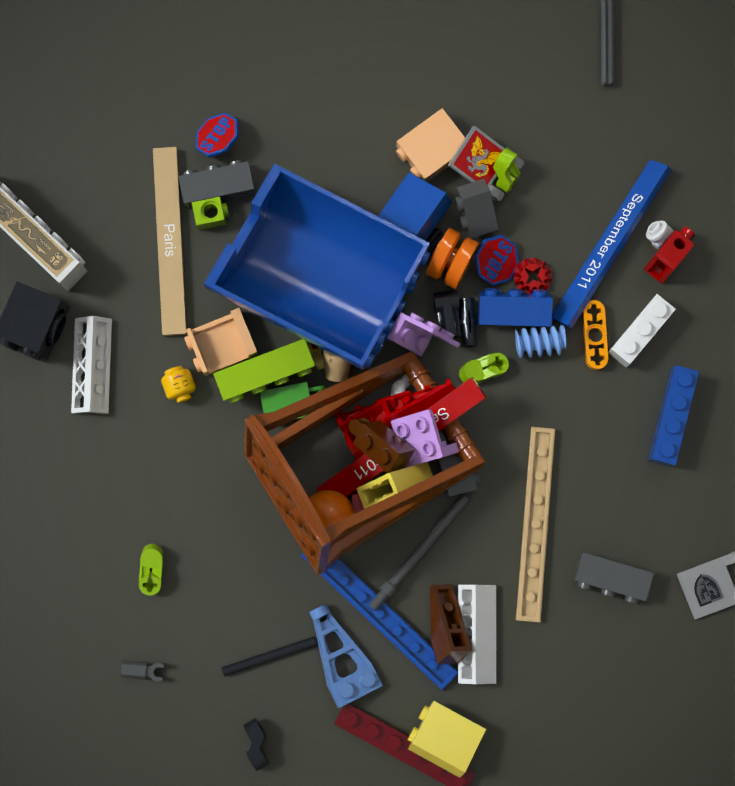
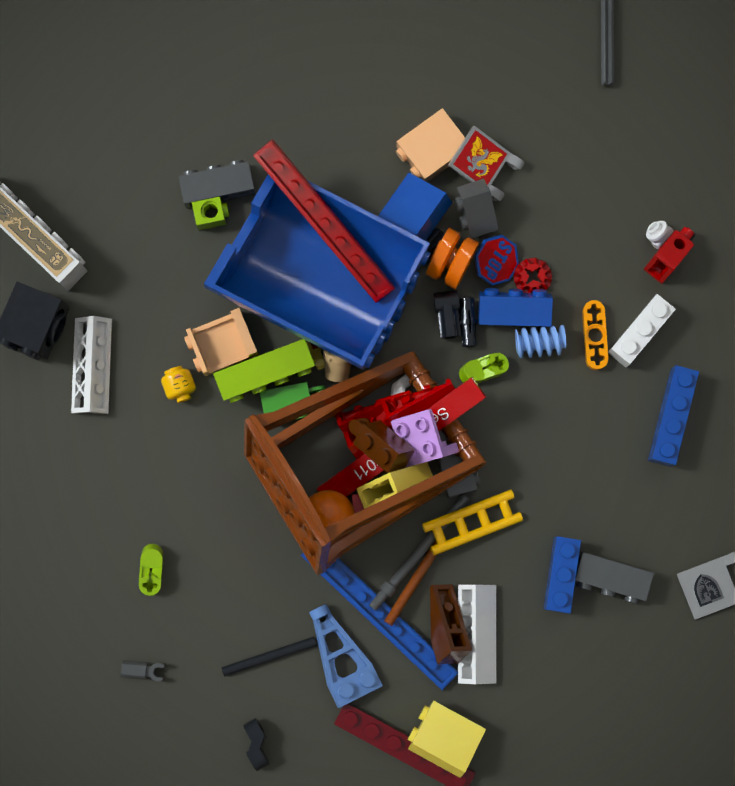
(169, 241): tan tile -> none
(217, 135): piece -> none
(323, 220): none -> red tile
(410, 587): none -> dark orange bar
(415, 335): lavender bracket -> none
(459, 515): none -> yellow bar
(506, 170): lime piece -> none
(535, 524): tan tile -> none
(562, 574): none -> blue brick
(610, 243): blue tile -> none

